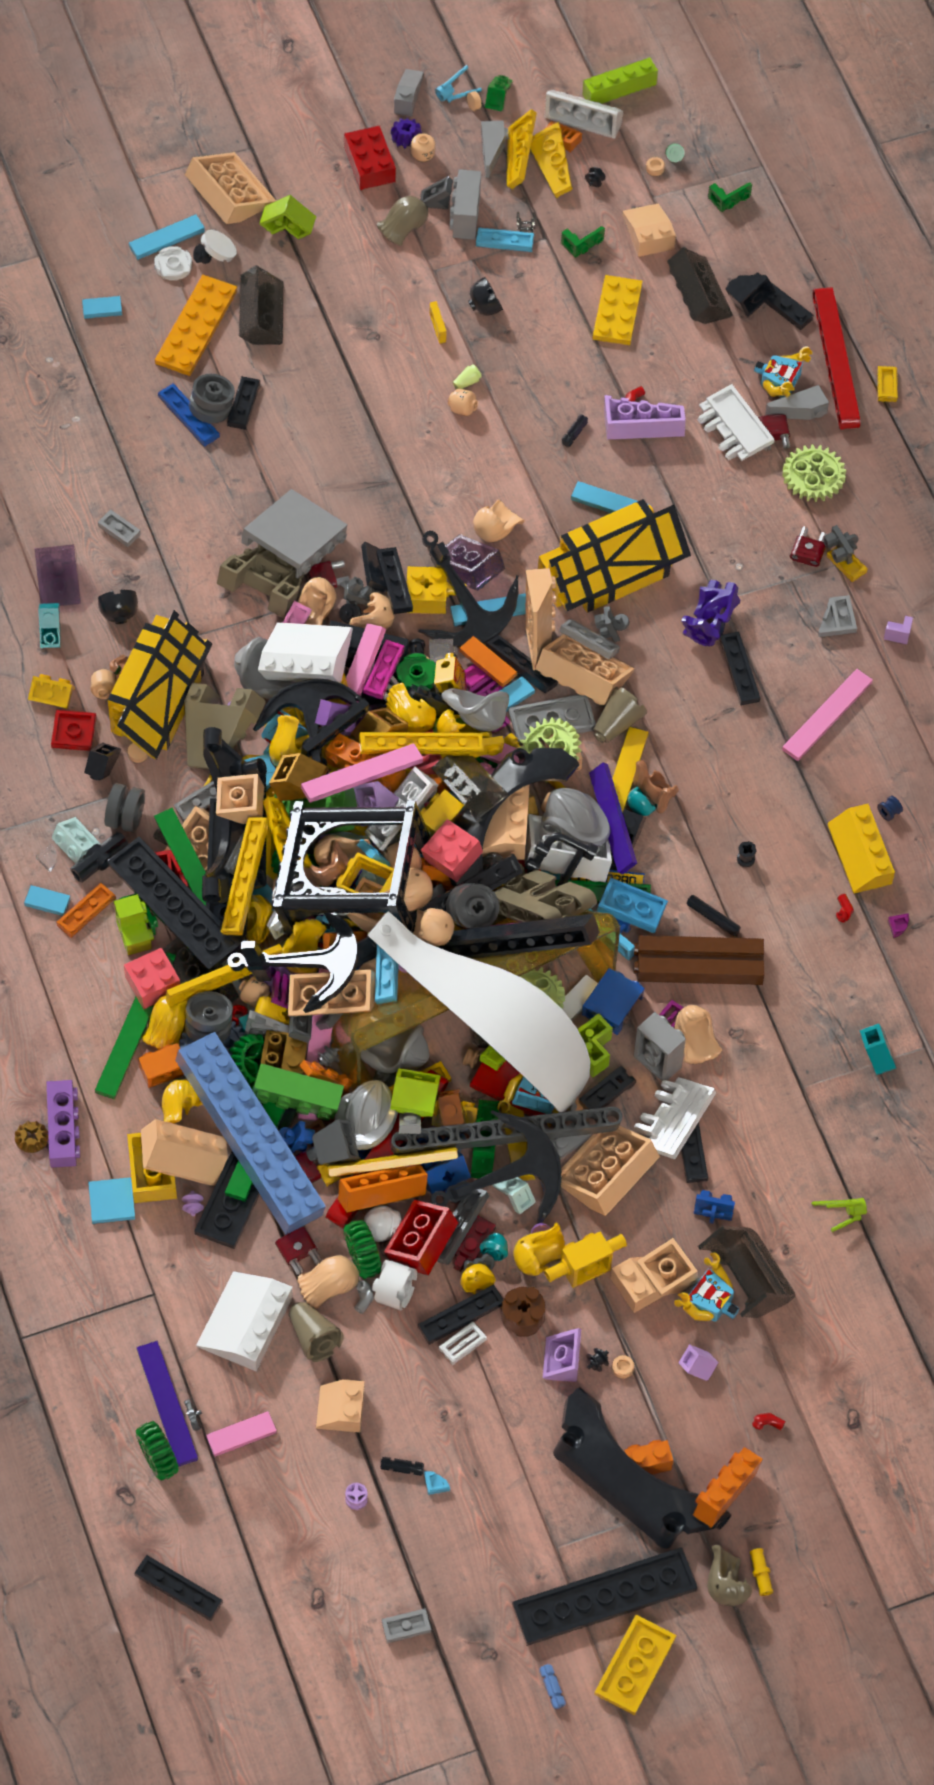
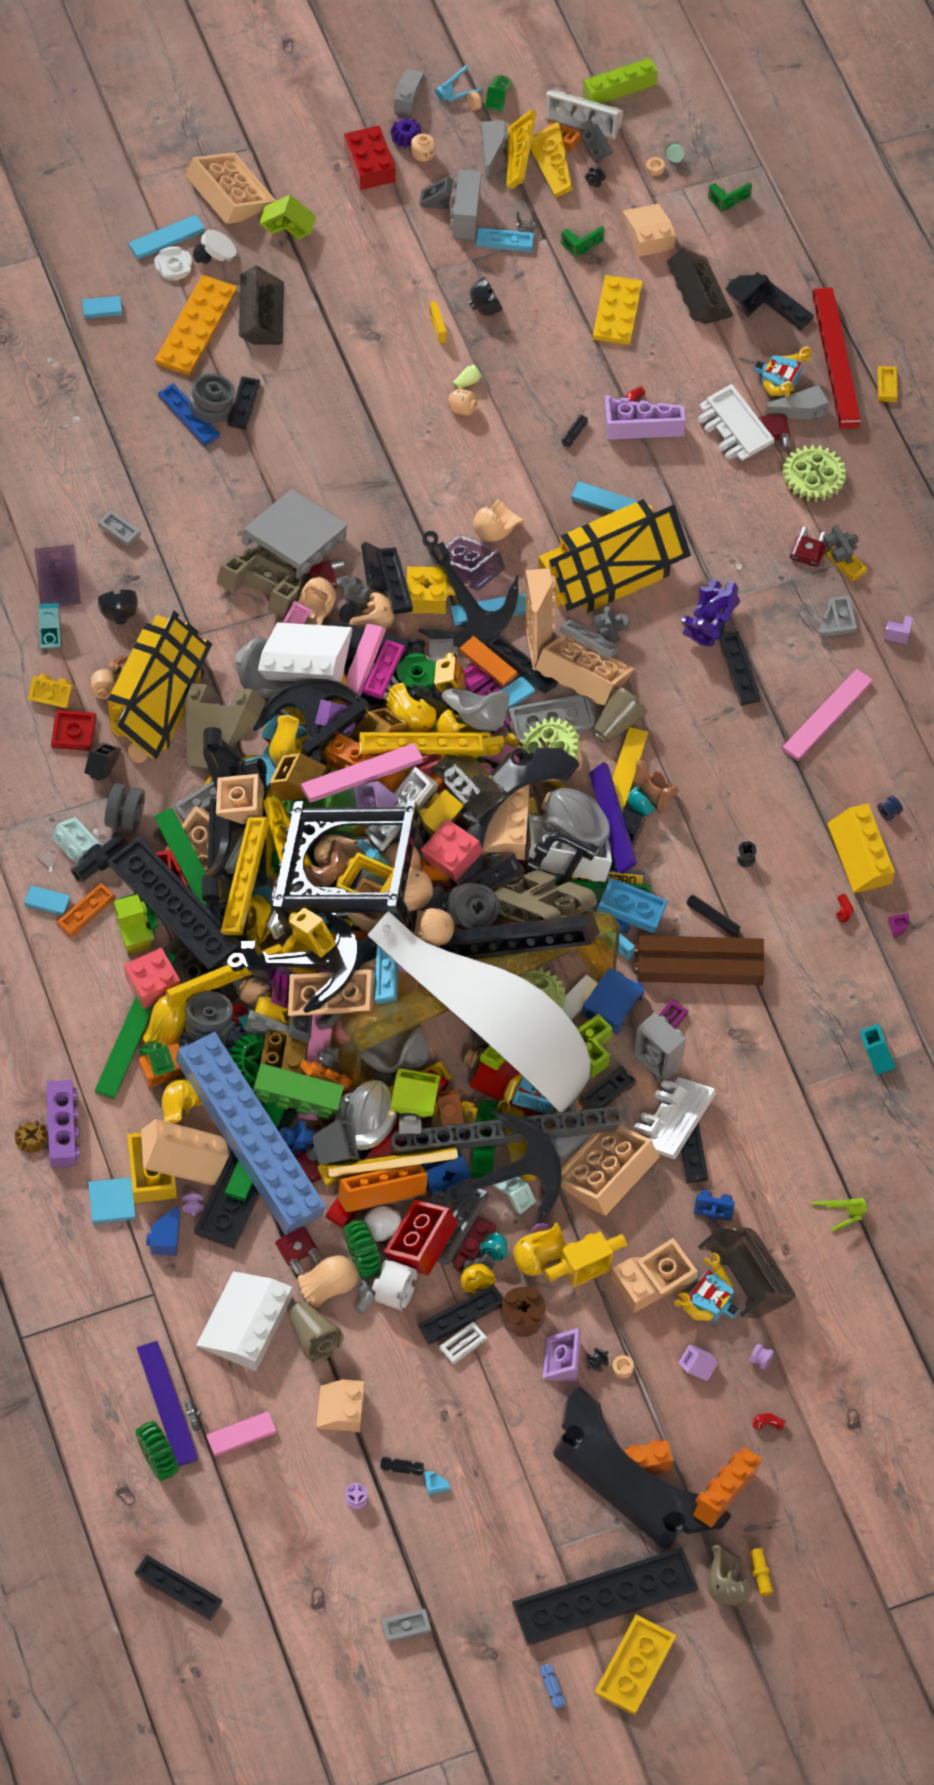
(158, 1057): none -> green bracket
(165, 1234): none -> blue slope
(306, 923): none -> yellow torso
(403, 217): dark tan piece -> none
(596, 142): none -> dark grey hips
(698, 1030): light nougat piece -> none
(761, 1356): none -> lavender wheel

